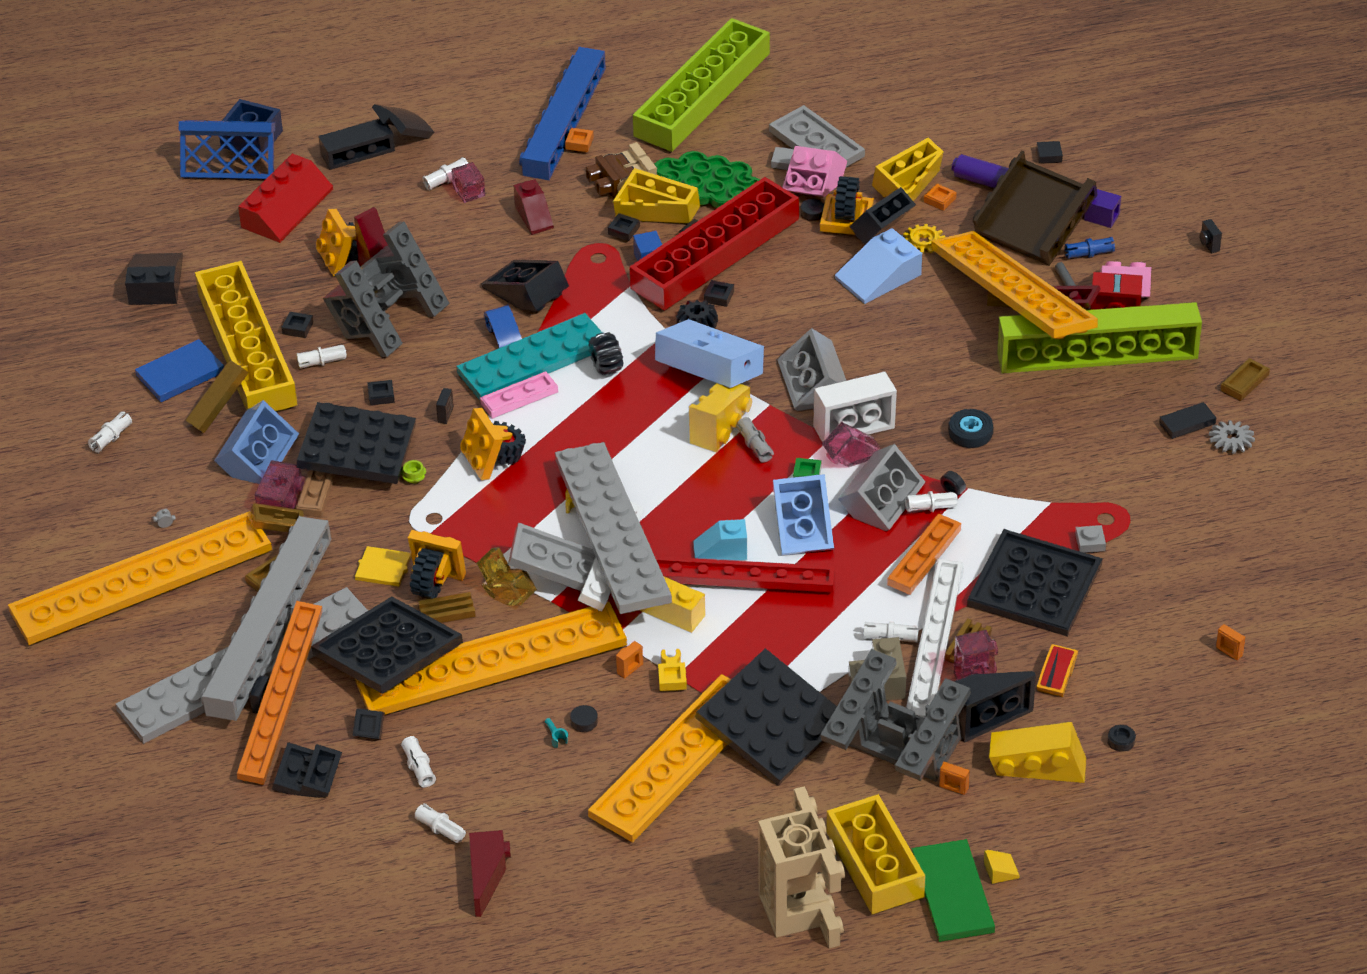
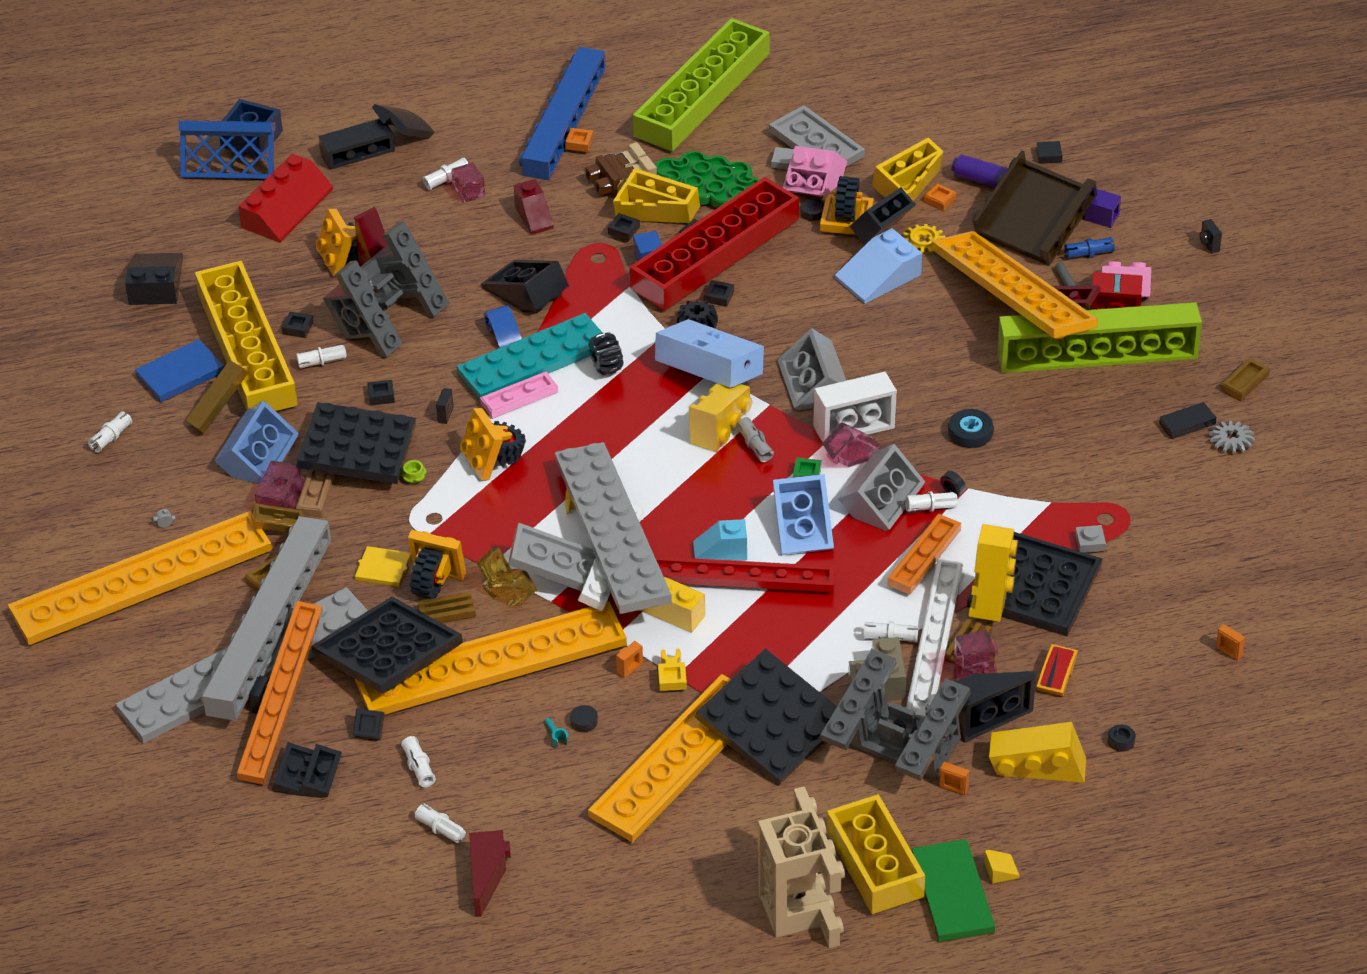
(993, 572): none -> yellow wedge

